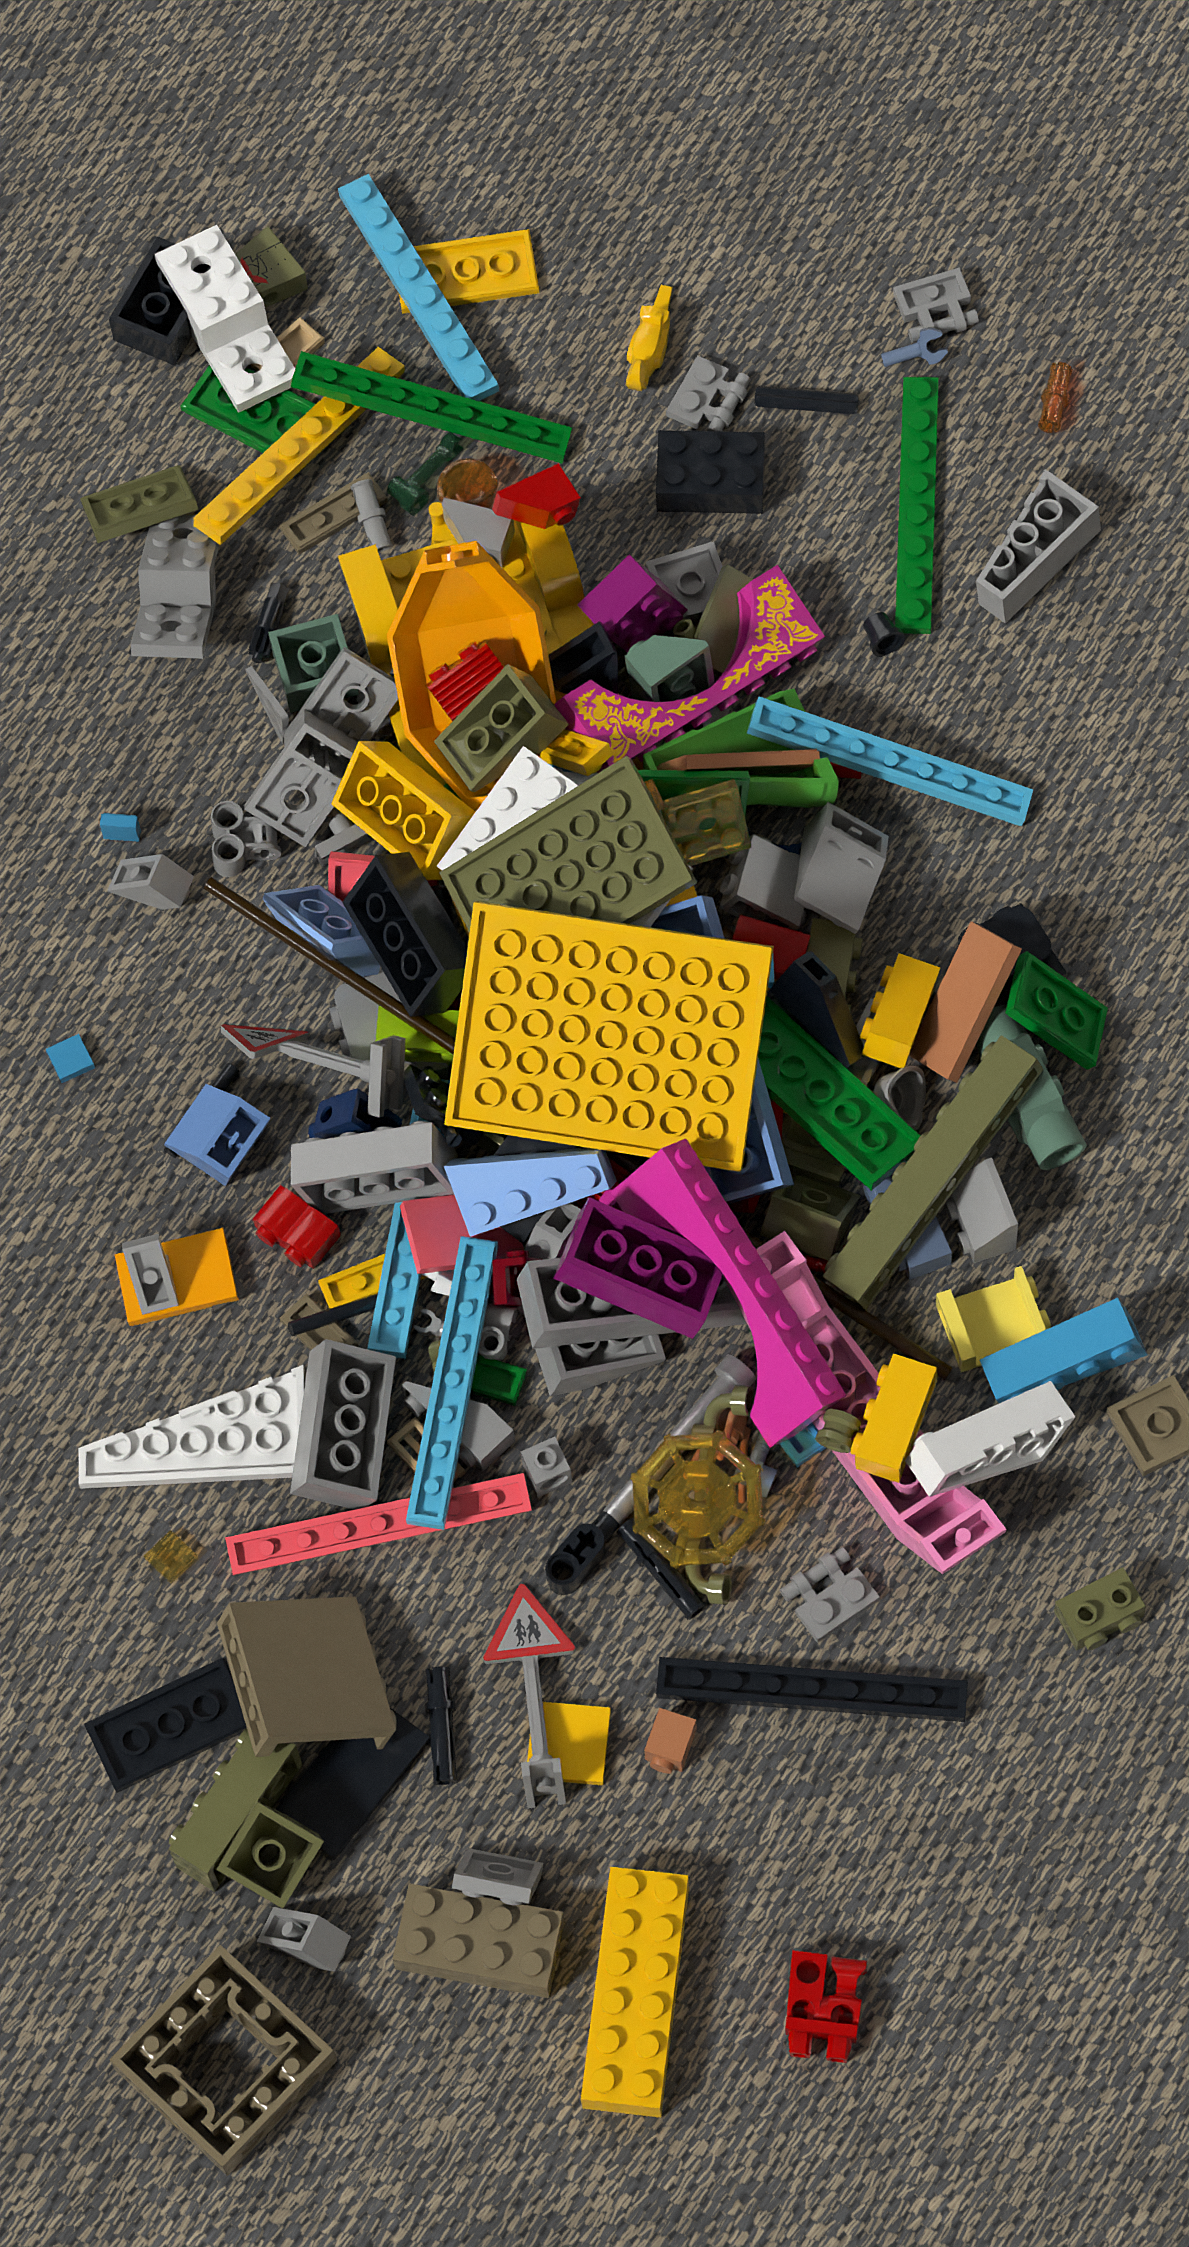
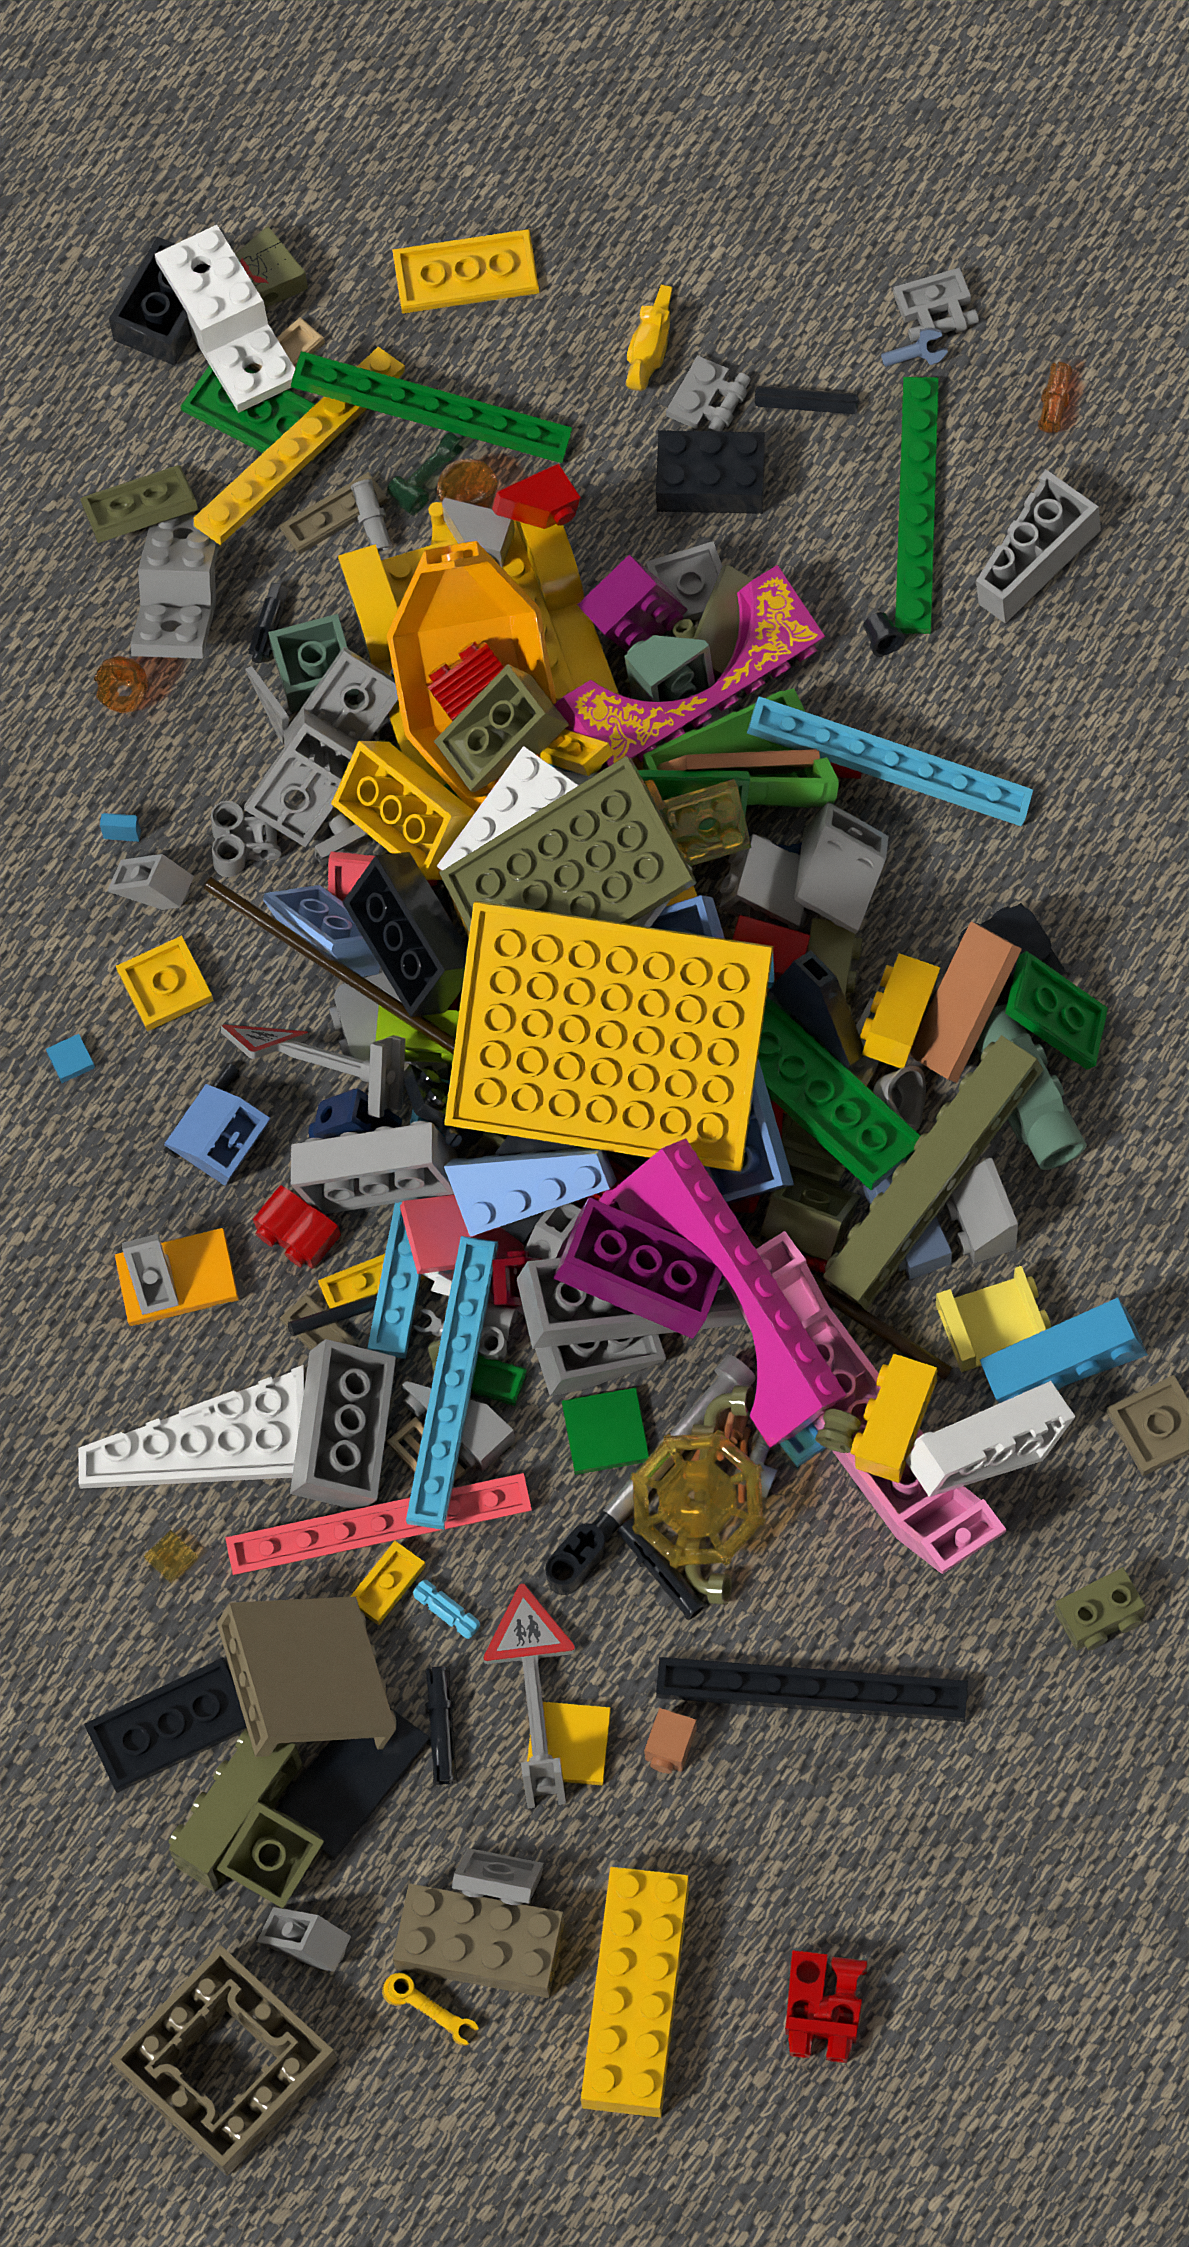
(118, 672): none -> clear orange hair
(164, 983): none -> yellow plate
(387, 1582): none -> yellow plate
(418, 289): medium azure plate -> none
(430, 2008): none -> yellow brick
(446, 1609): none -> medium azure axle
(546, 1466): light grey brick -> none
(585, 659): black slope -> none
(605, 1431): none -> green tile
(837, 1603): light grey plate -> none

